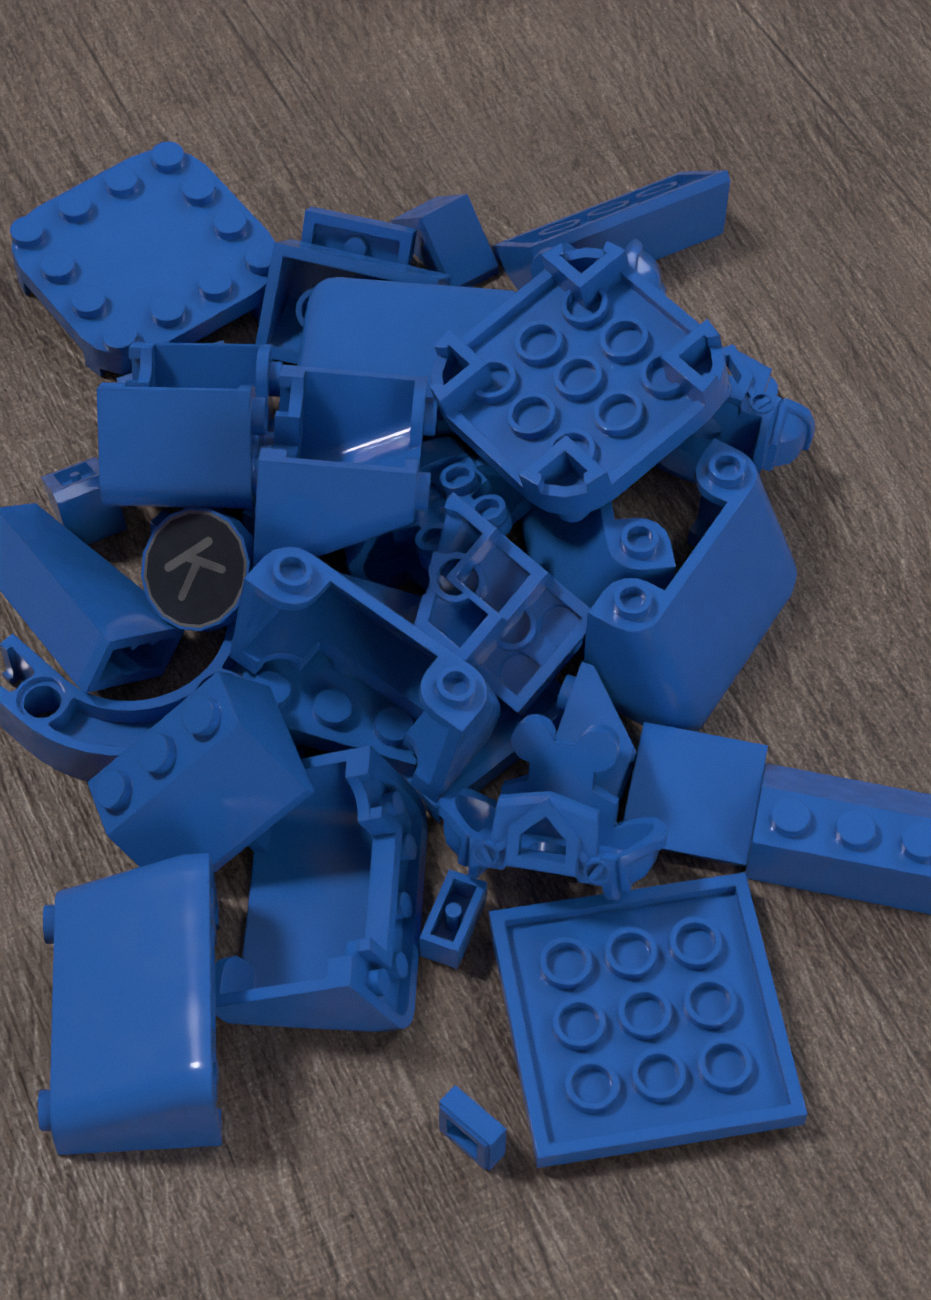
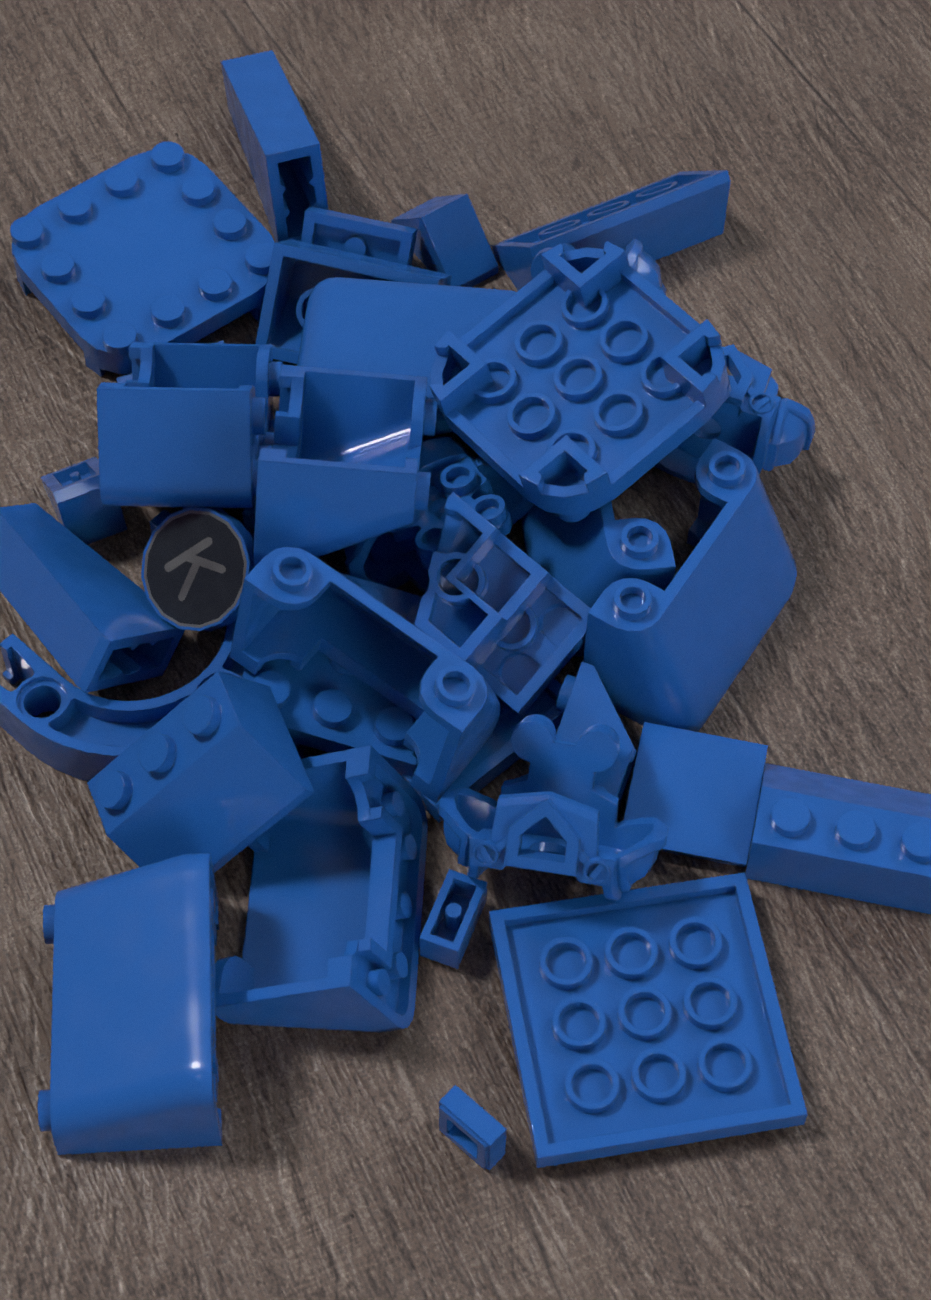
(275, 141): none -> blue slope

